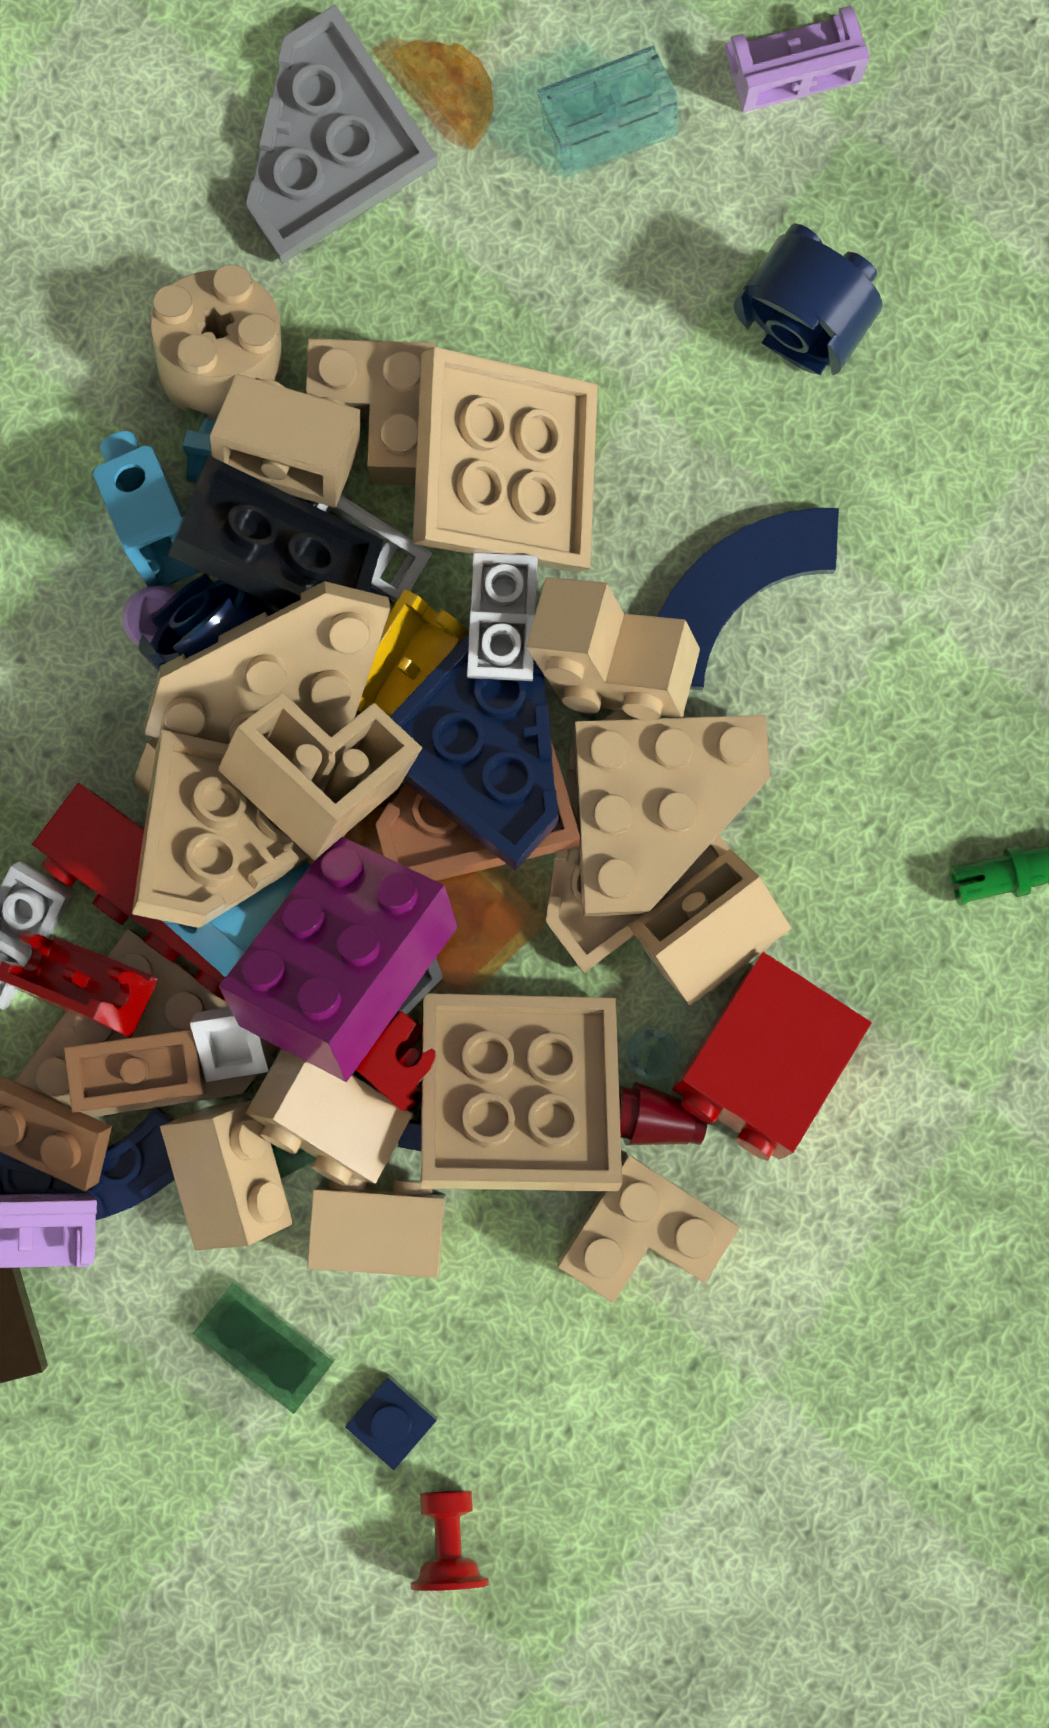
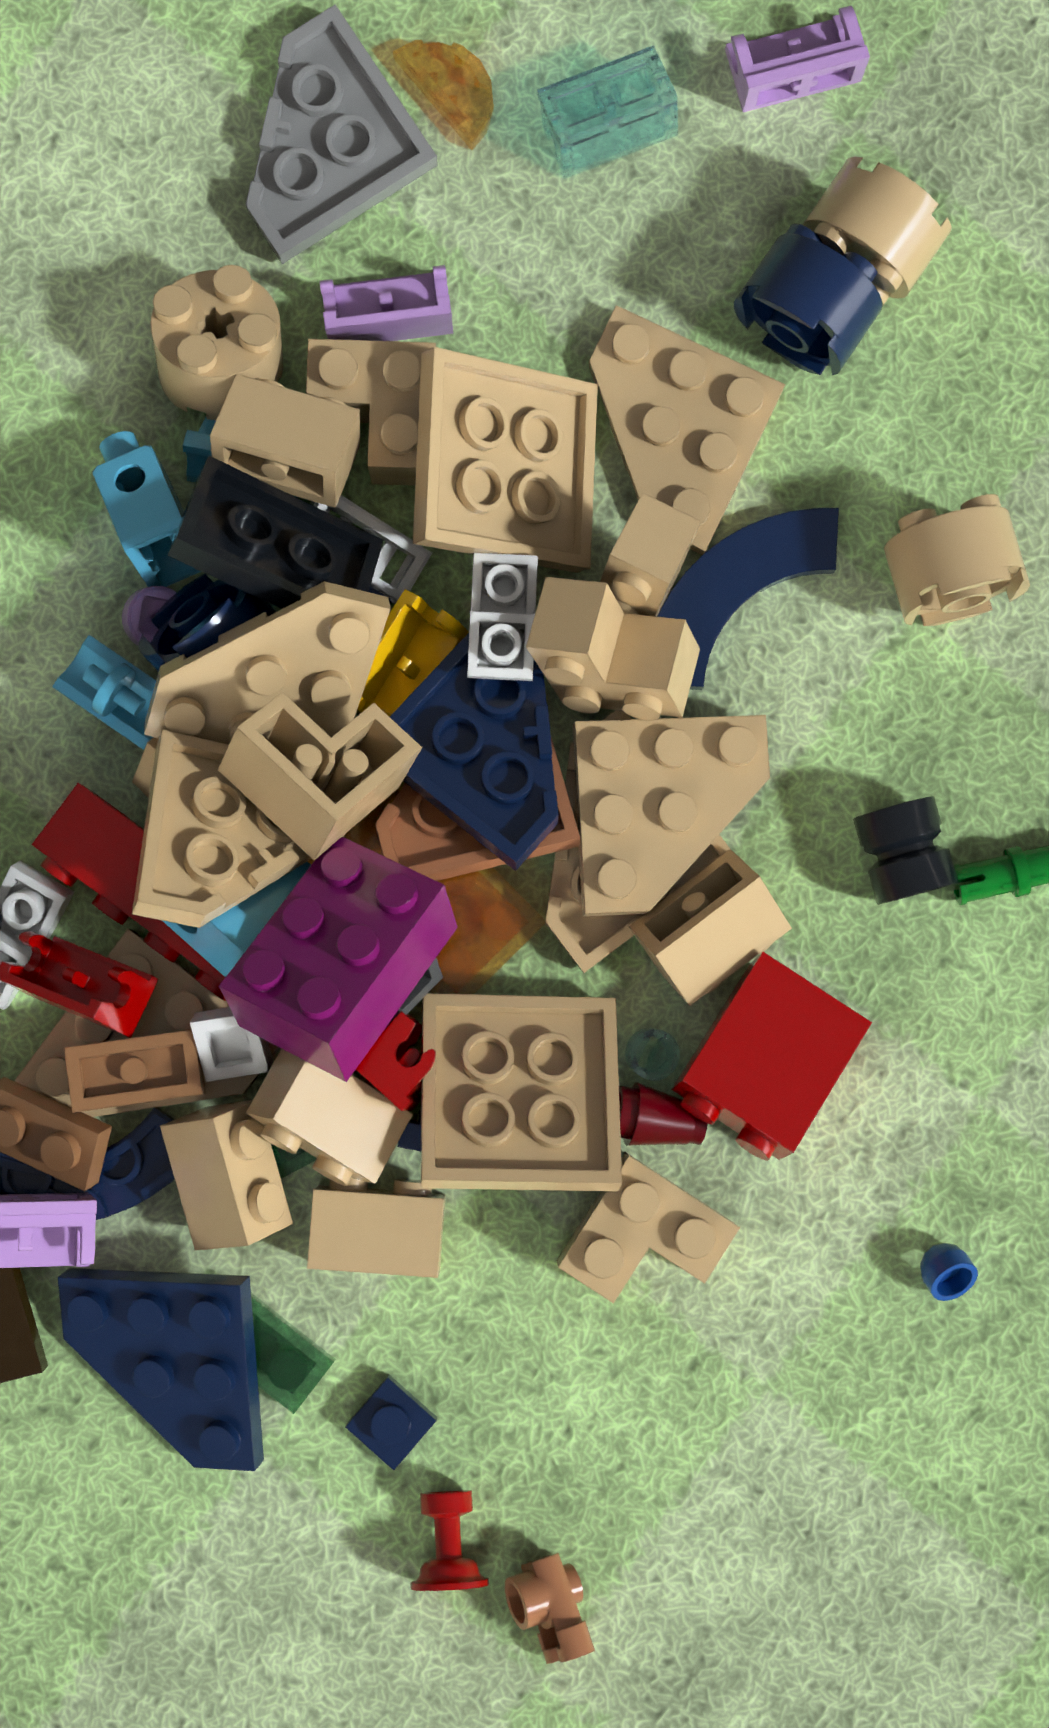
(109, 689): none -> medium azure hips
(175, 1353): none -> dark blue plate
(388, 307): none -> lavender hinge
(548, 1598): none -> nougat plate
(649, 556): none -> tan brick
(680, 416): none -> tan plate
(882, 220): none -> tan brick
(905, 850): none -> black wheel
(947, 1271): none -> blue hinge
(955, 561): none -> tan brick

